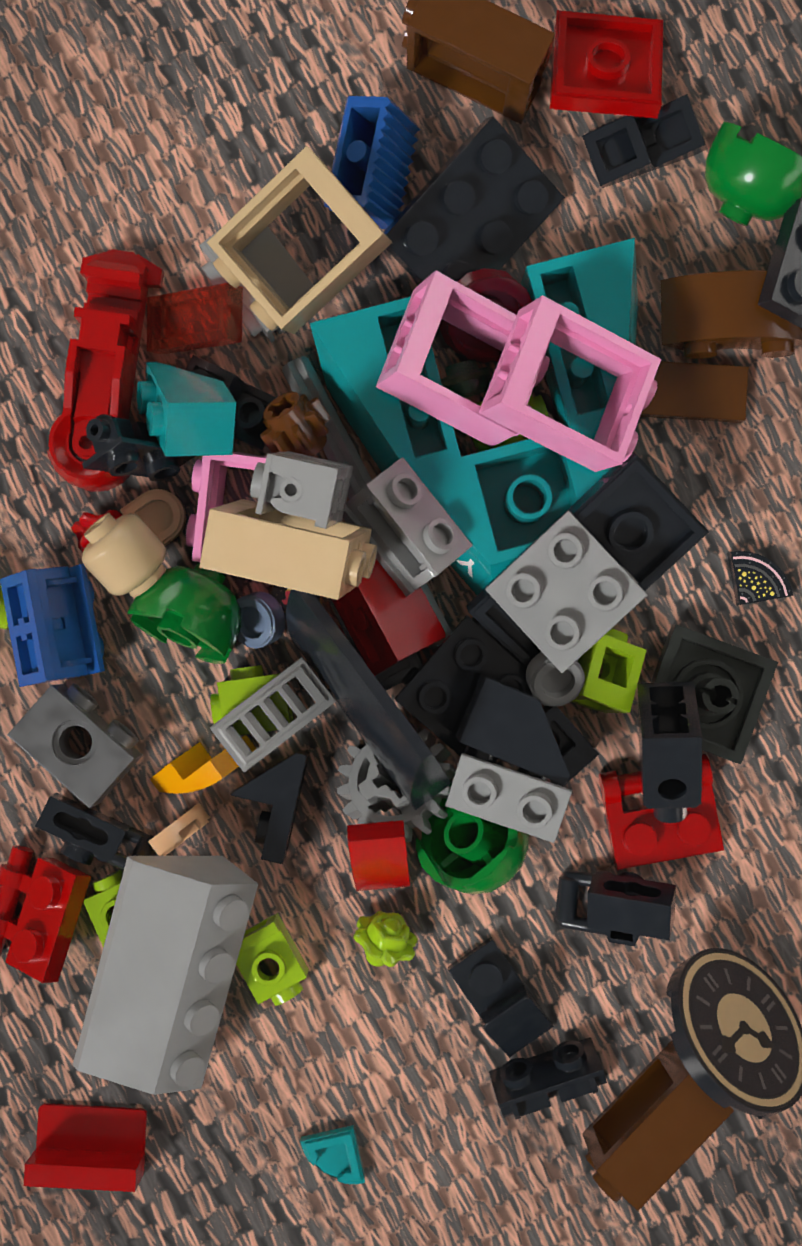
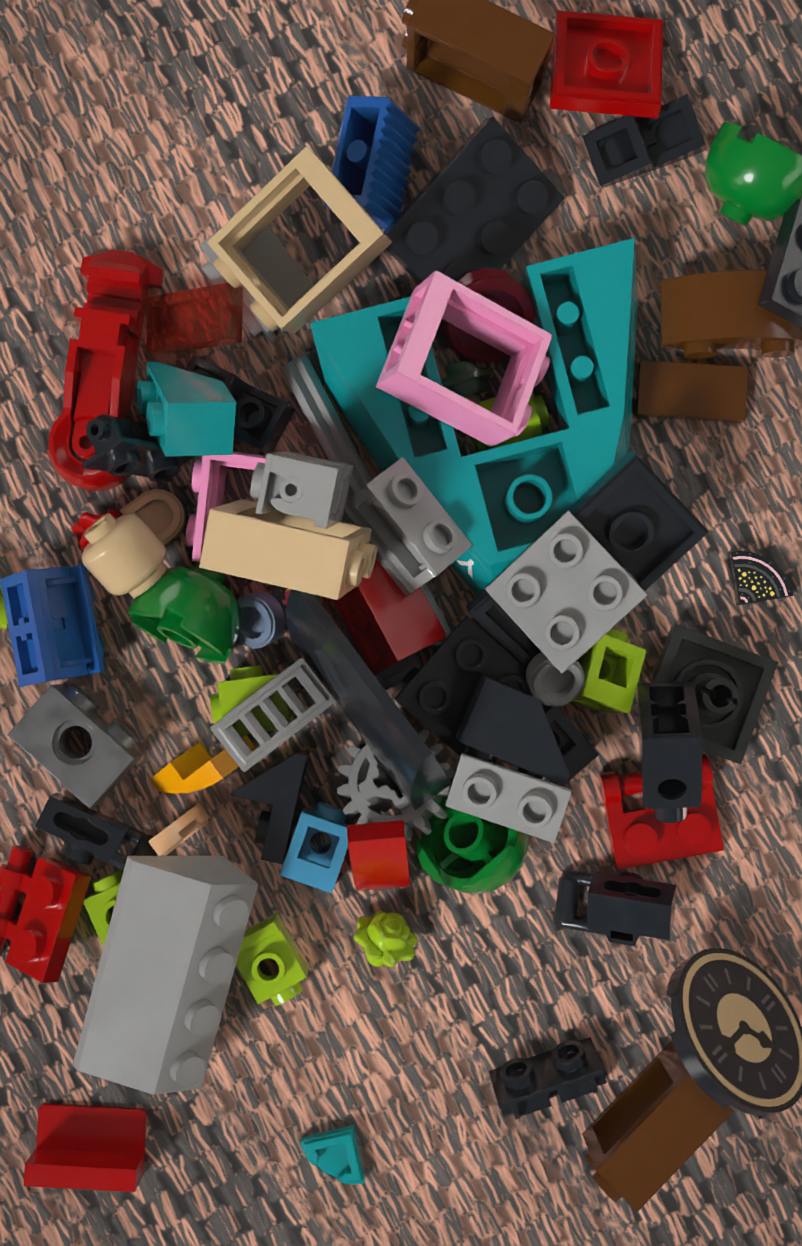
(295, 424): reddish brown gear -> none
(307, 864): none -> dark azure brick
(499, 997): black slope -> none
(520, 361): bright pink window -> none

